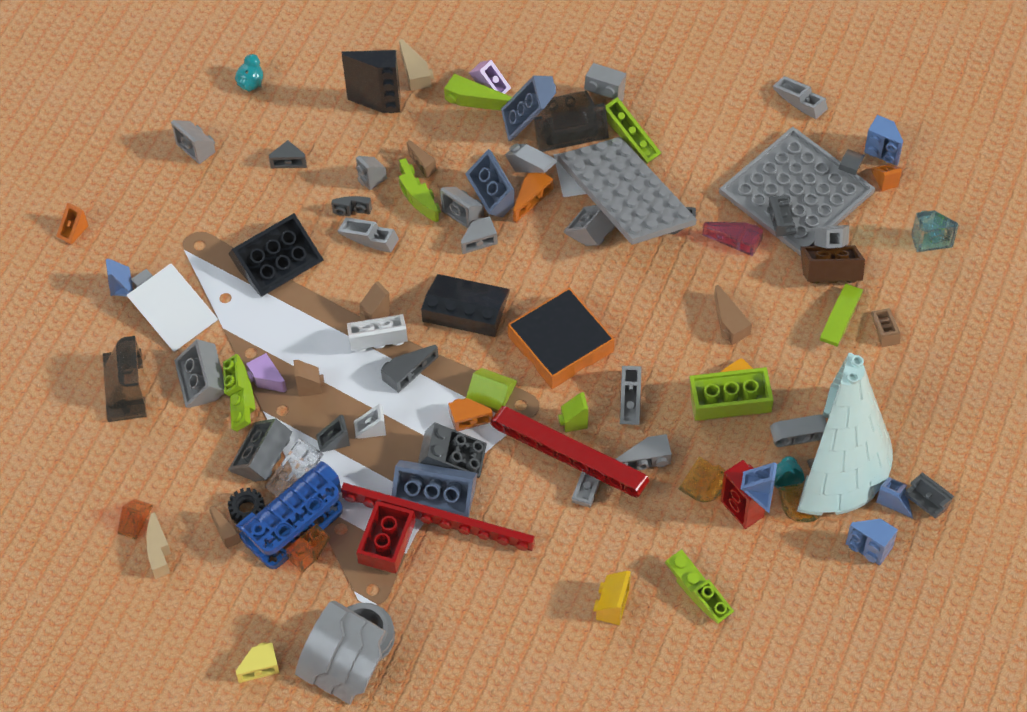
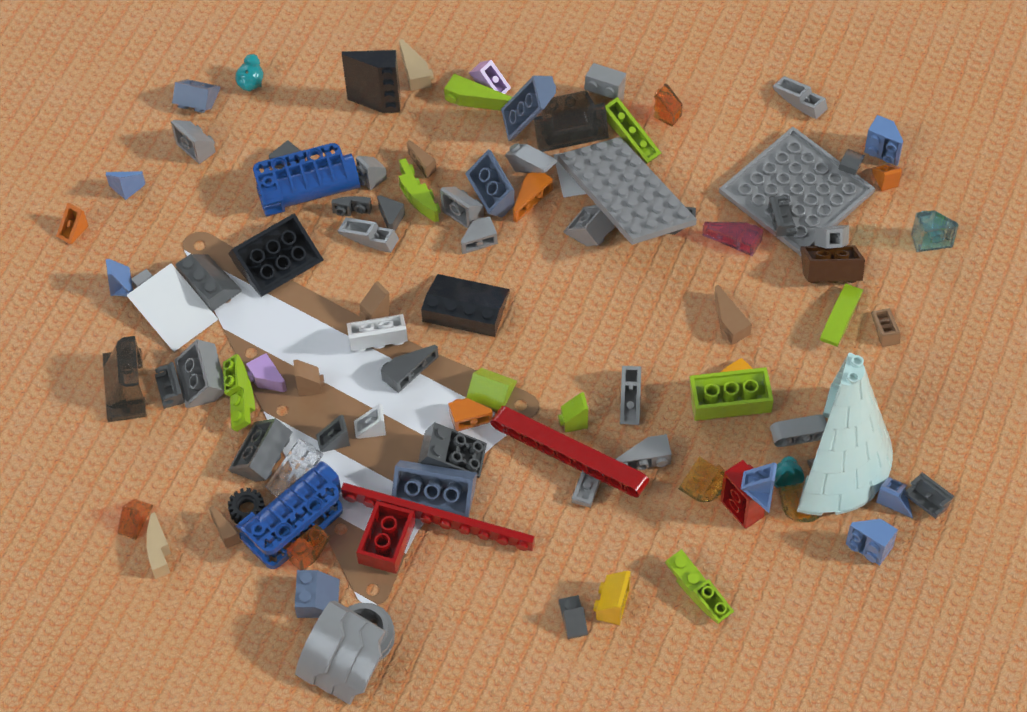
(125, 182): none -> medium blue slope
(169, 386): none -> dark grey hinge
(195, 95): none -> sand blue slope
(207, 280): none -> dark grey slope
(258, 663): light yellow slope -> none
(306, 179): none -> blue piece
(314, 592): none -> sand blue slope
(391, 211): none -> dark grey slope
(561, 337): black tile -> none
(573, 617): none -> dark grey slope
(667, 105): none -> clear orange slope

